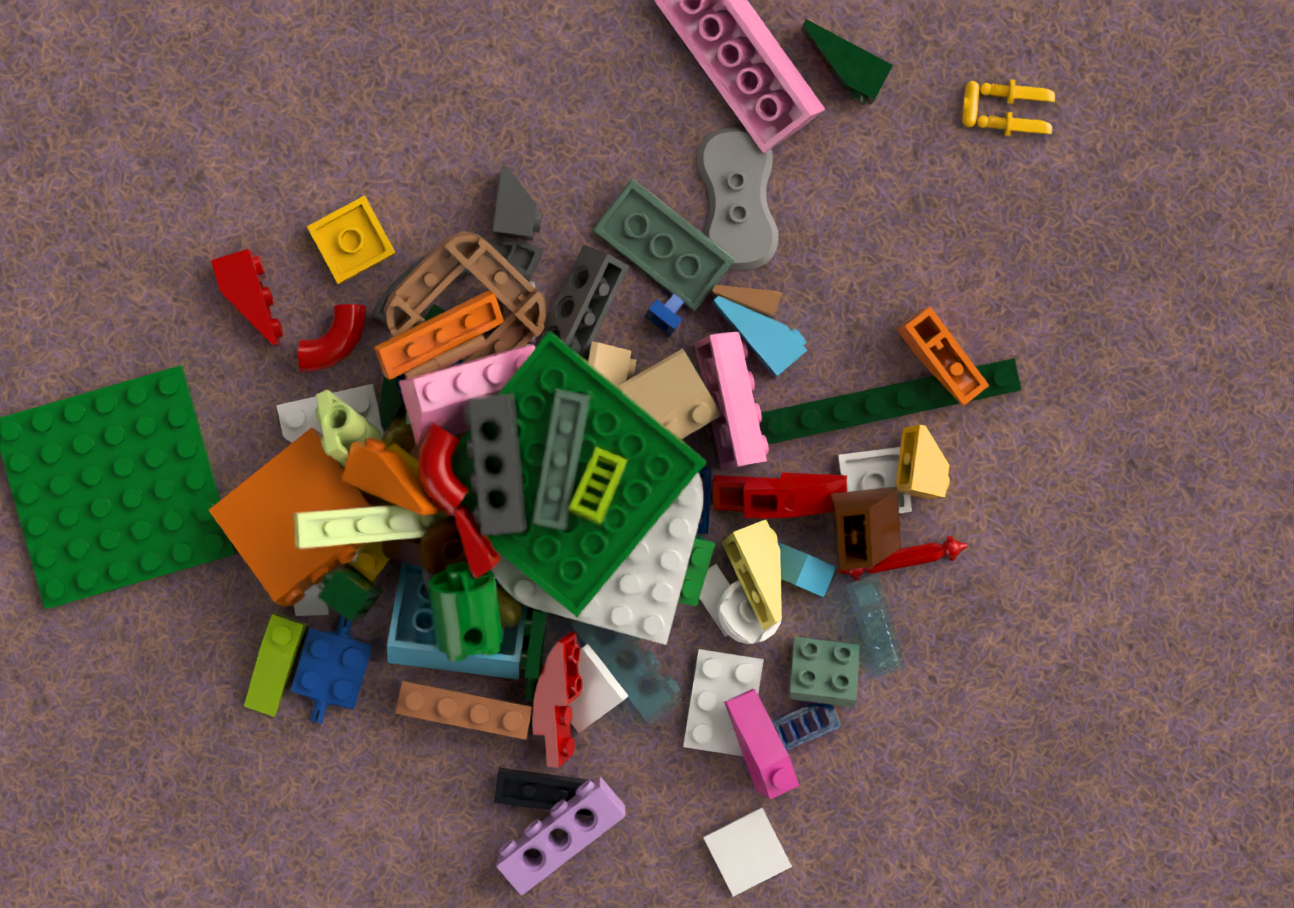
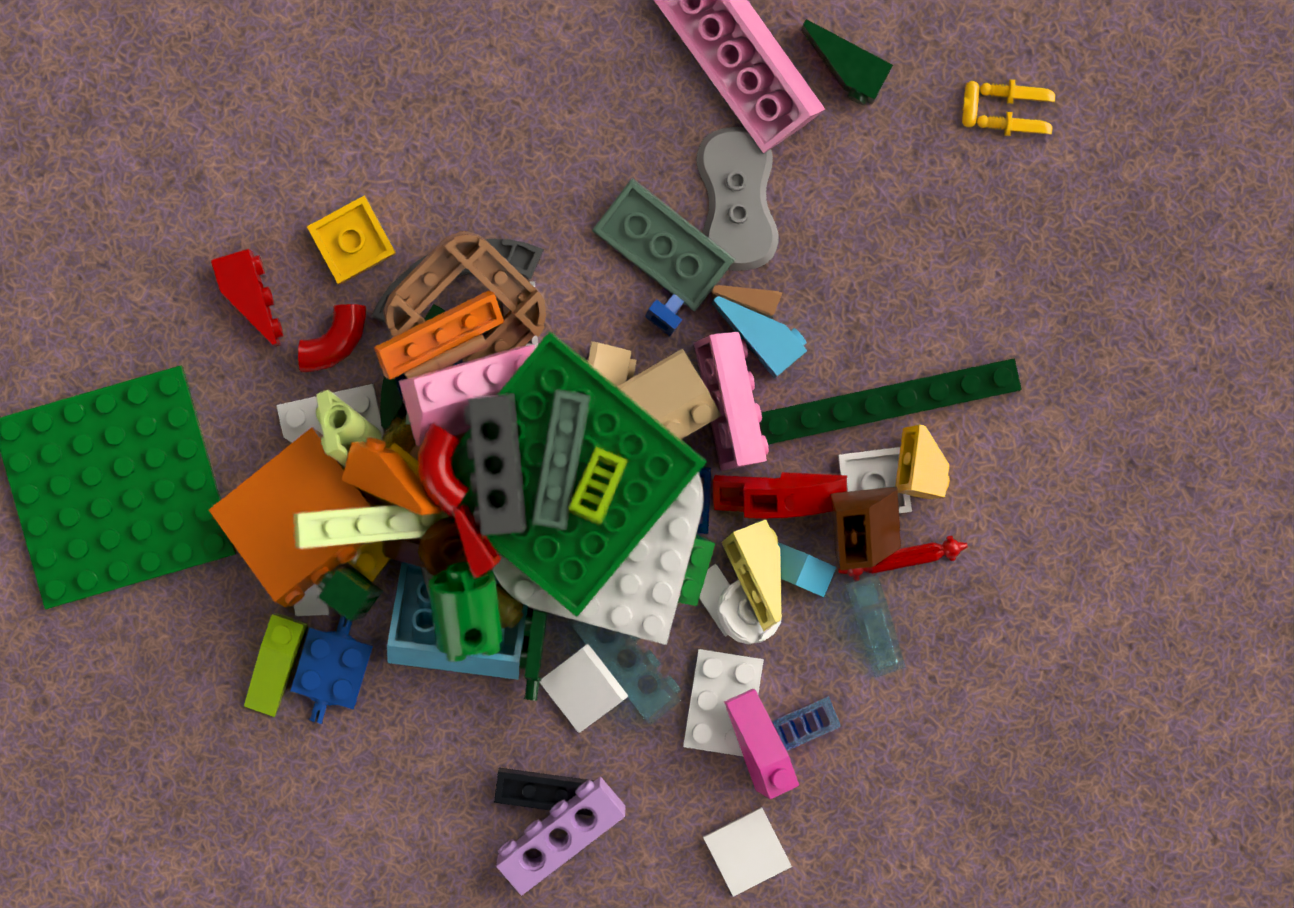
(464, 709): nougat arch -> none
(515, 209): dark grey slope -> none
(555, 690): red slope -> none
(585, 299): dark grey brick -> none
(824, 672): sand green plate -> none
(942, 355): orange slope -> none

